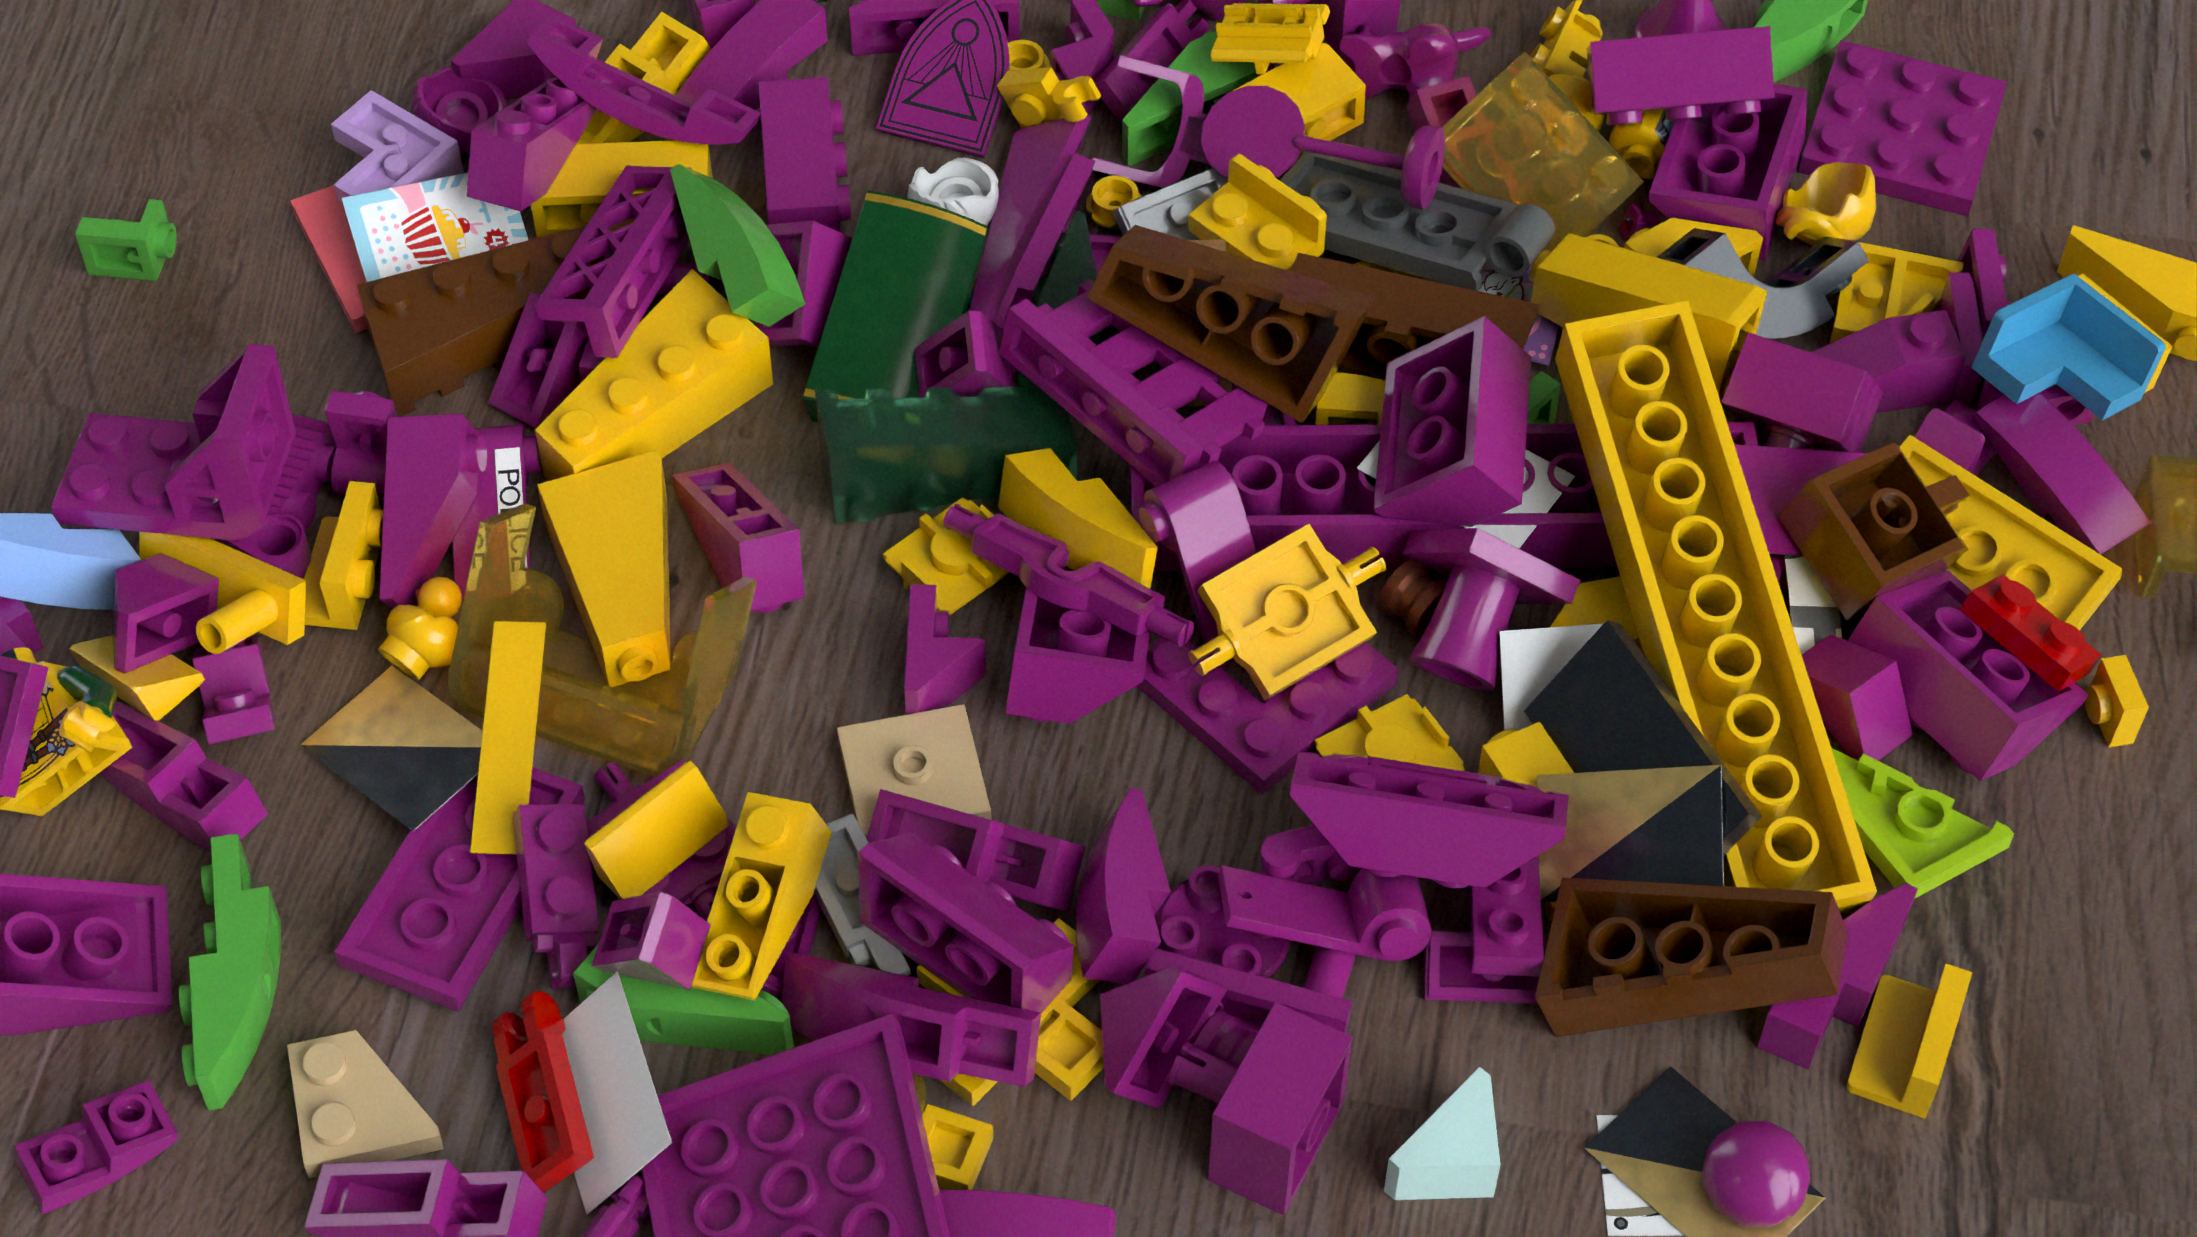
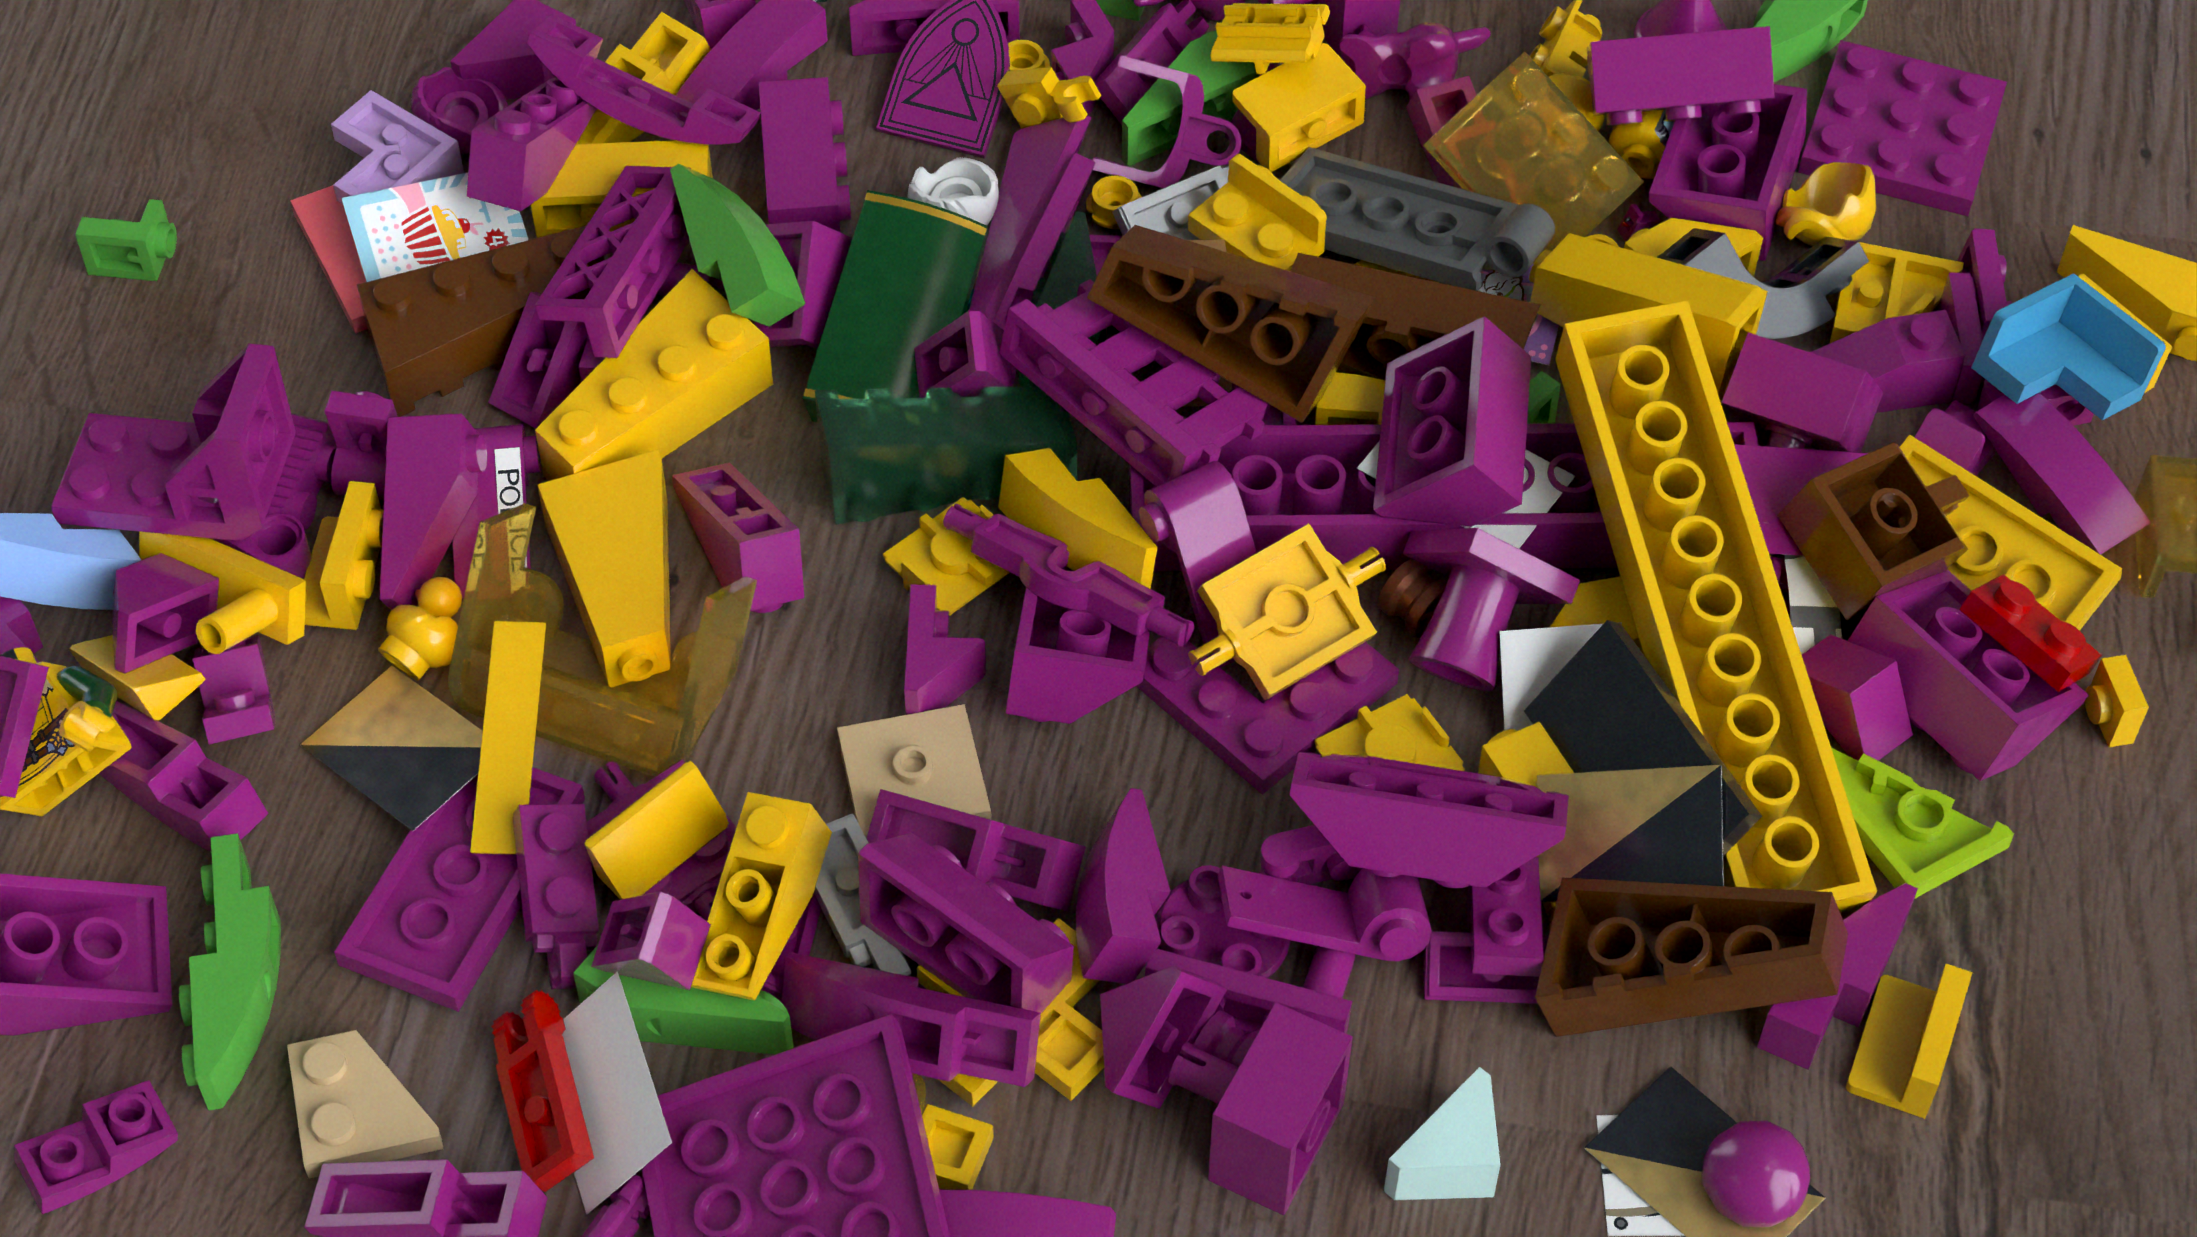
(1271, 133): magenta piece -> none

